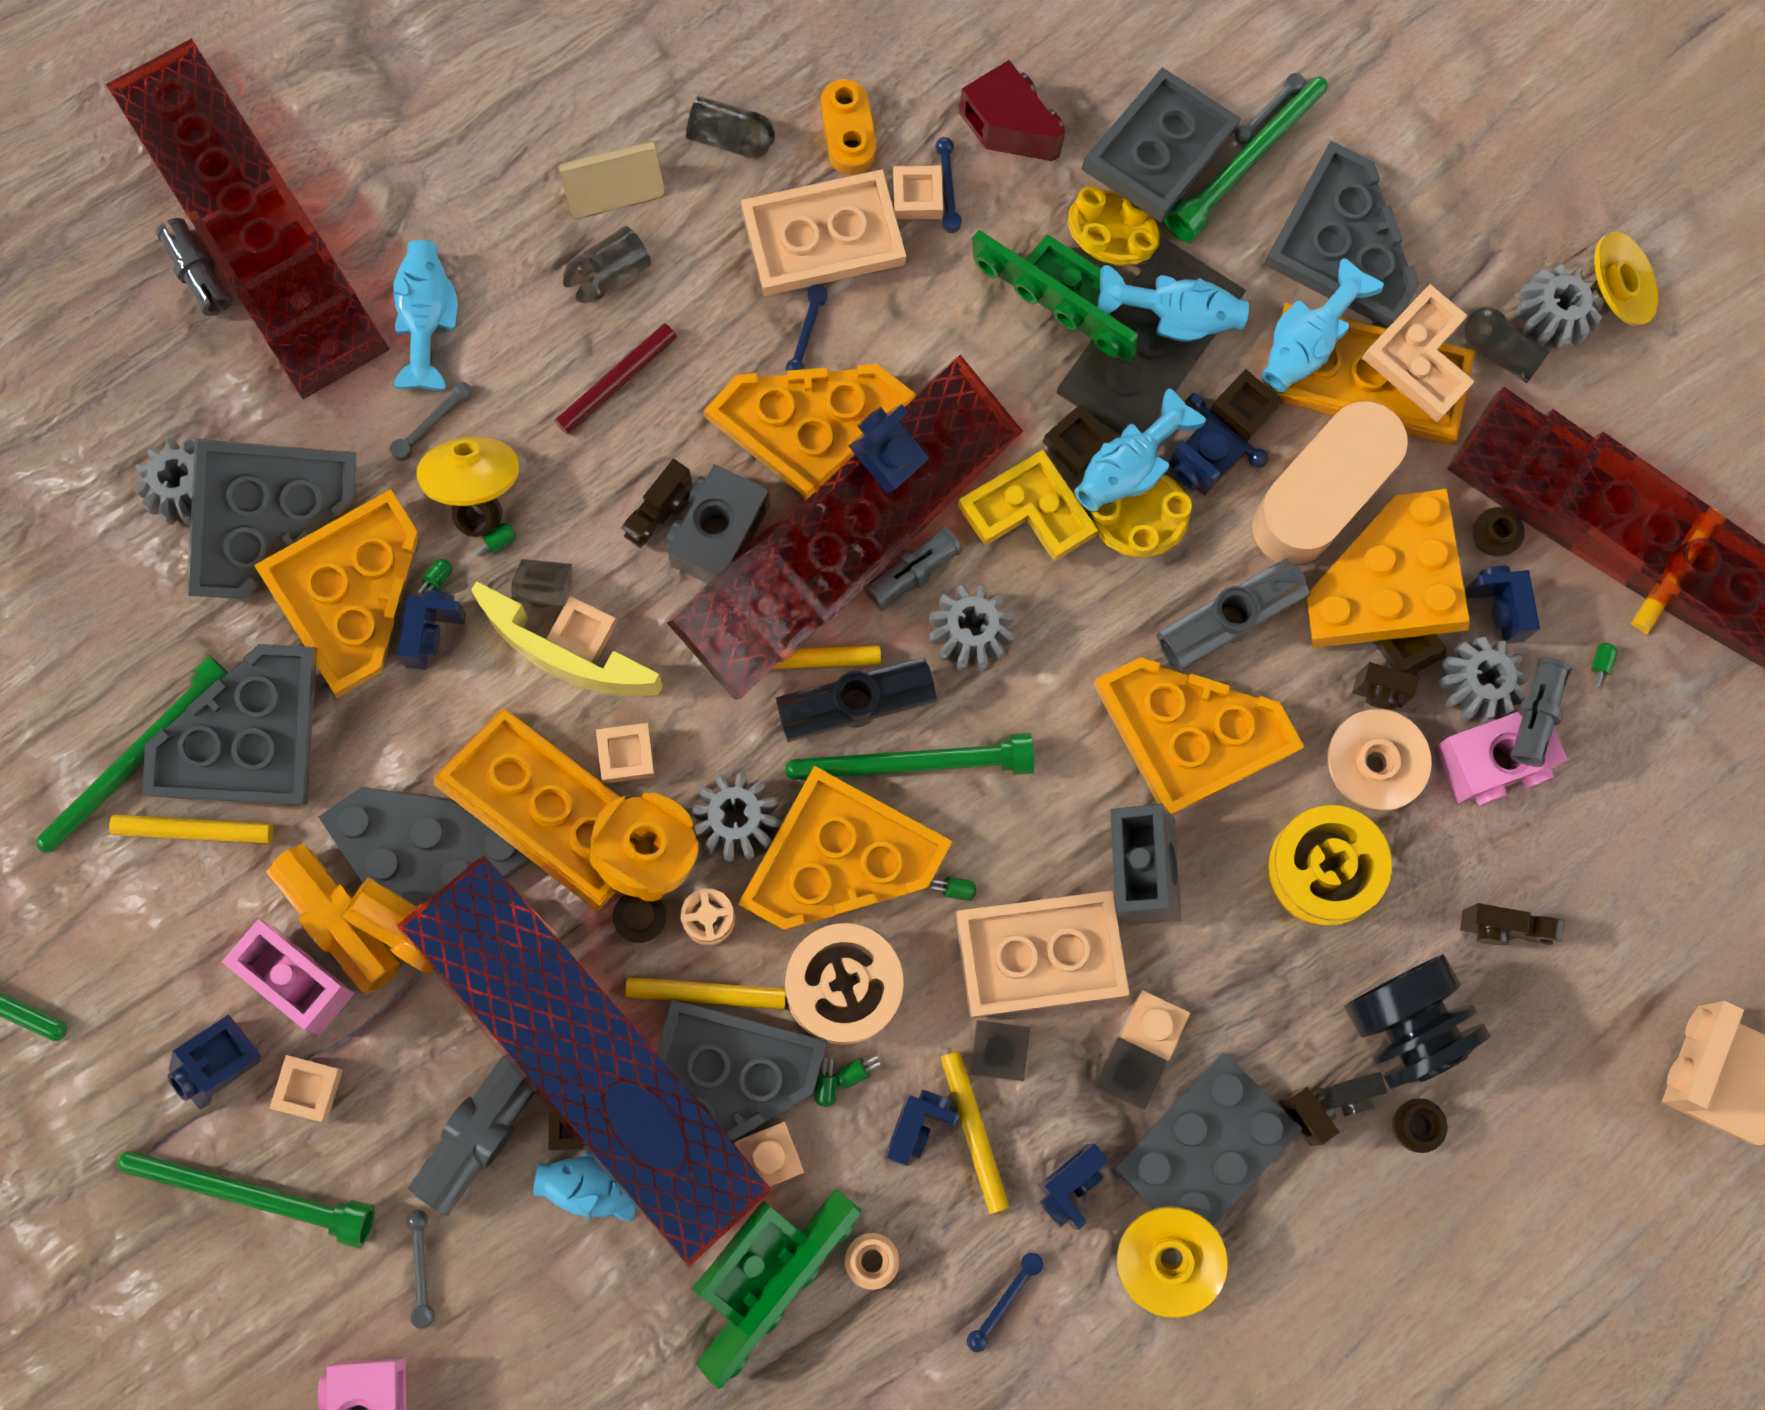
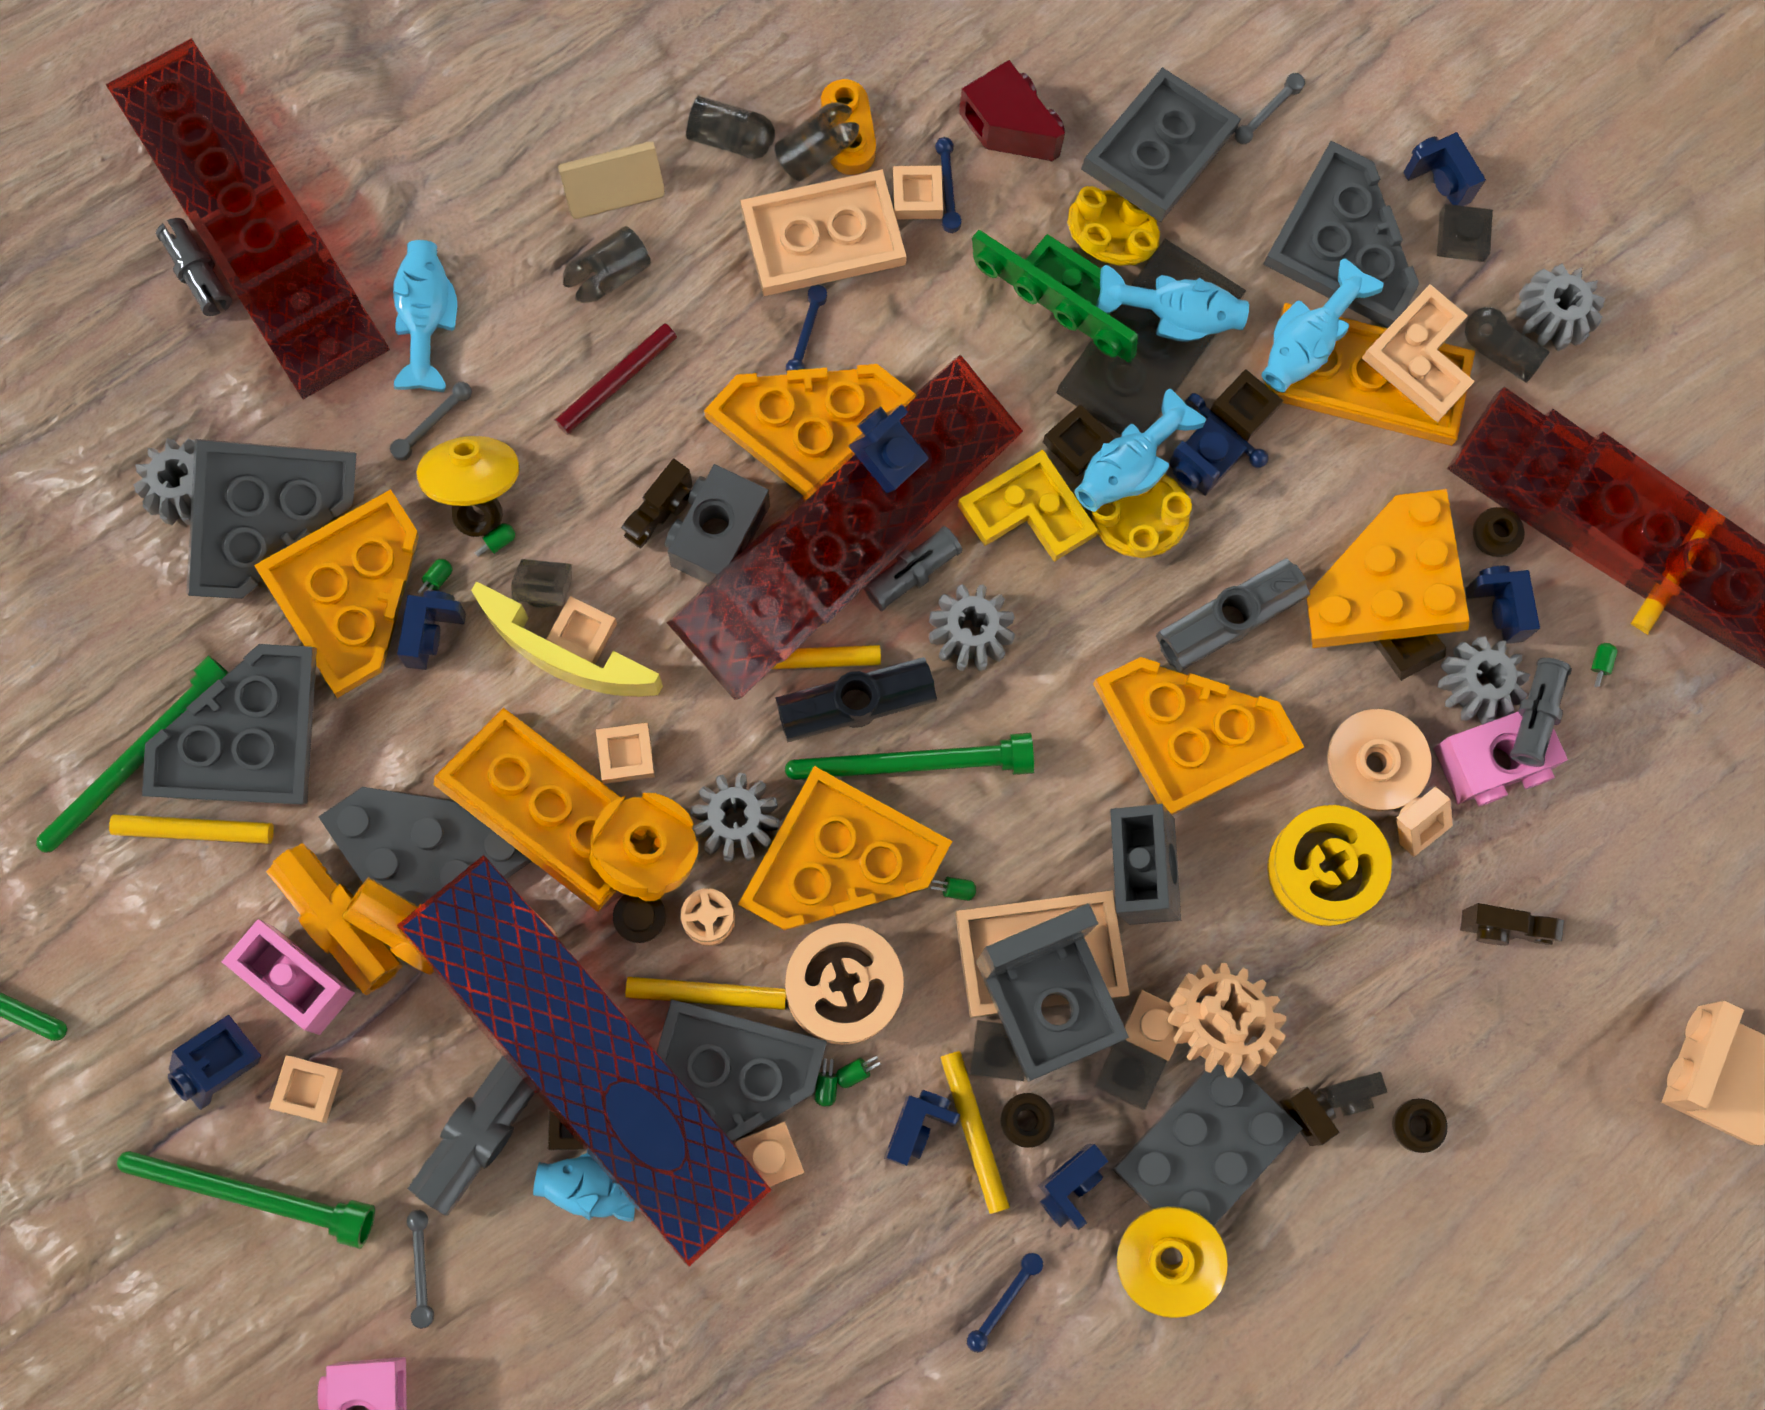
(762, 1275): green bracket -> none
(816, 140): none -> clear smoke piece
(884, 1274): light nougat plate -> none
(1043, 1113): none -> dark brown plate
(1045, 963): none -> dark grey bracket
(1190, 215): green piece -> none
(1226, 1020): none -> light nougat gear
(1329, 482): light nougat plant -> none
(1385, 686): dark brown plate -> none
(1417, 1022): black wheel -> none
(1424, 820): none -> light nougat plate
(1452, 165): none -> dark blue bracket
(1464, 233): none -> clear smoke plate
(1625, 279): yellow dish -> none

